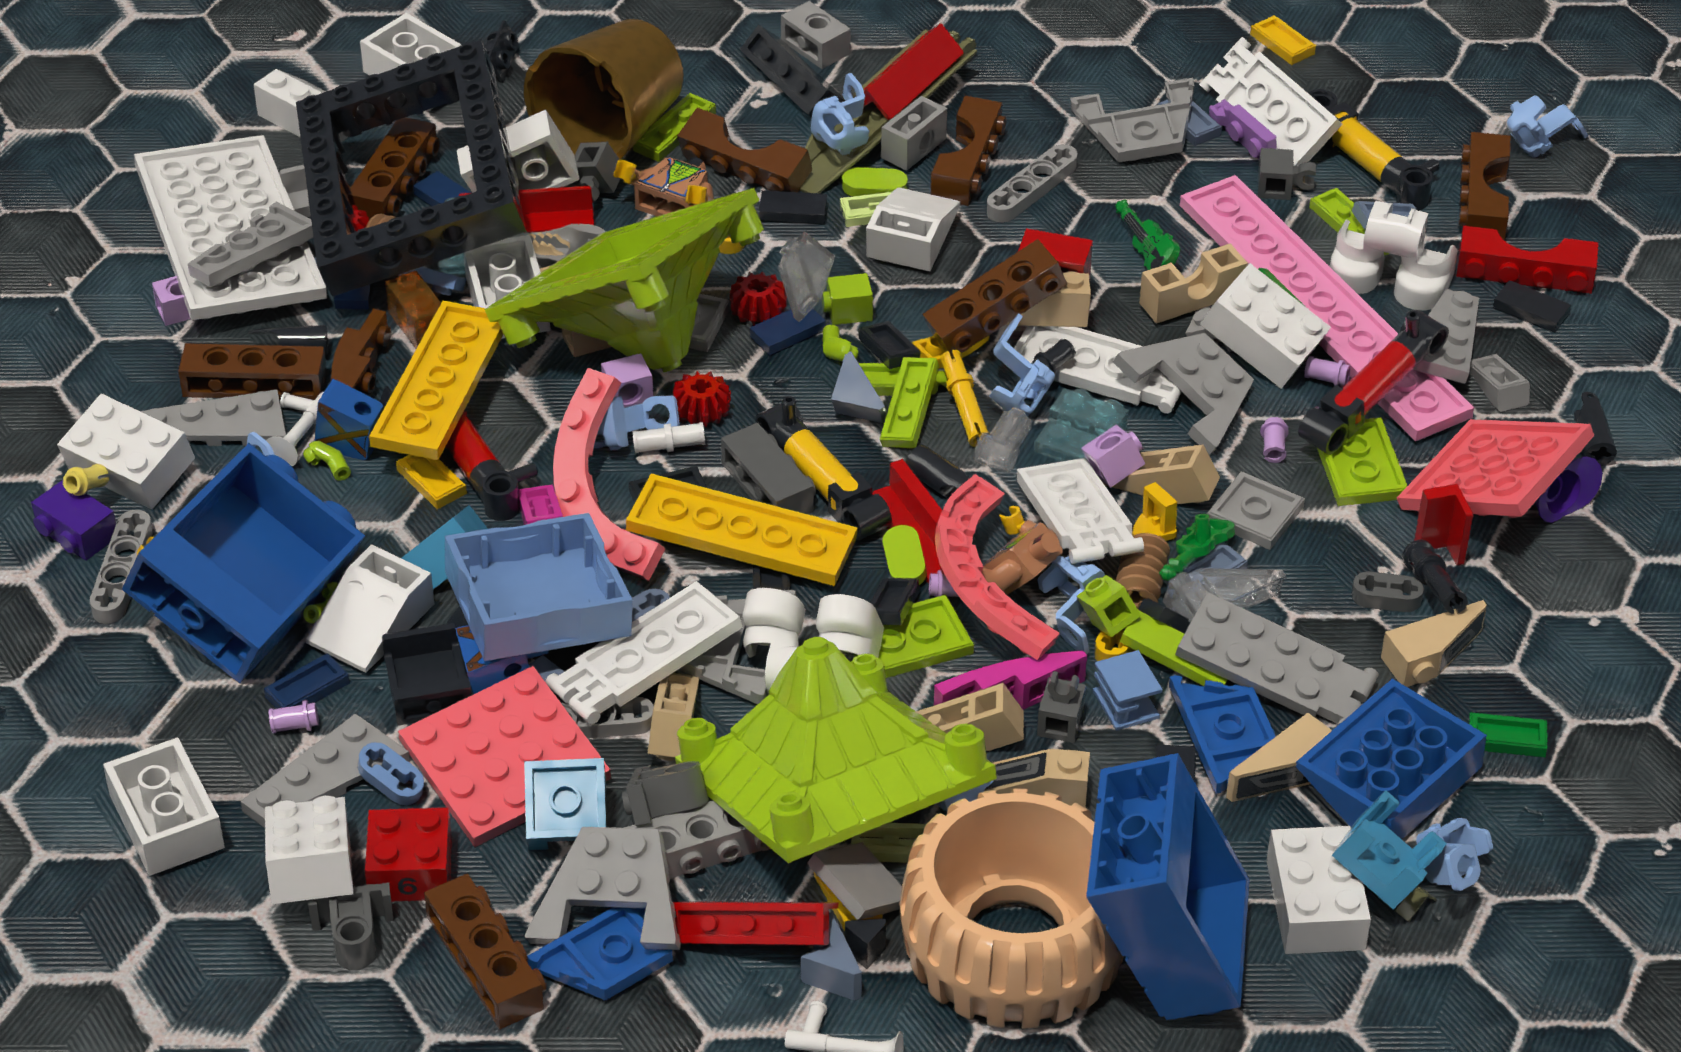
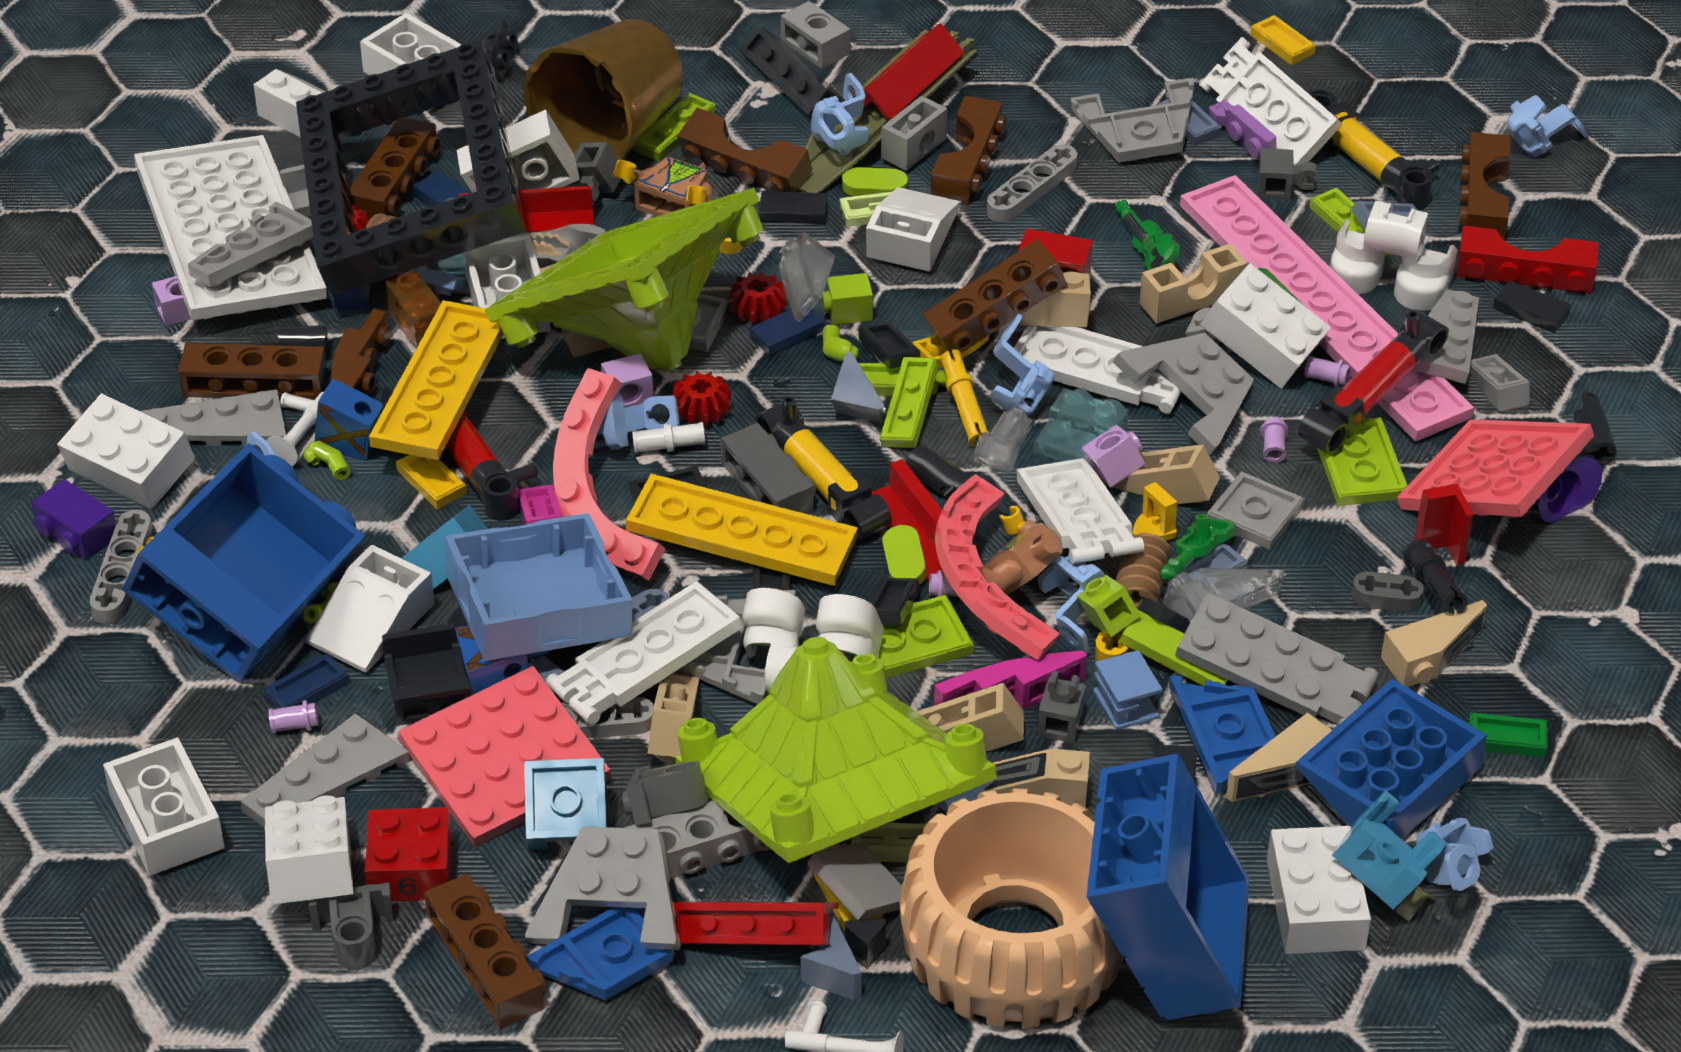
(79, 480): light yellow pin -> none
(387, 776): medium blue beam -> none
(1056, 355): black pin -> none

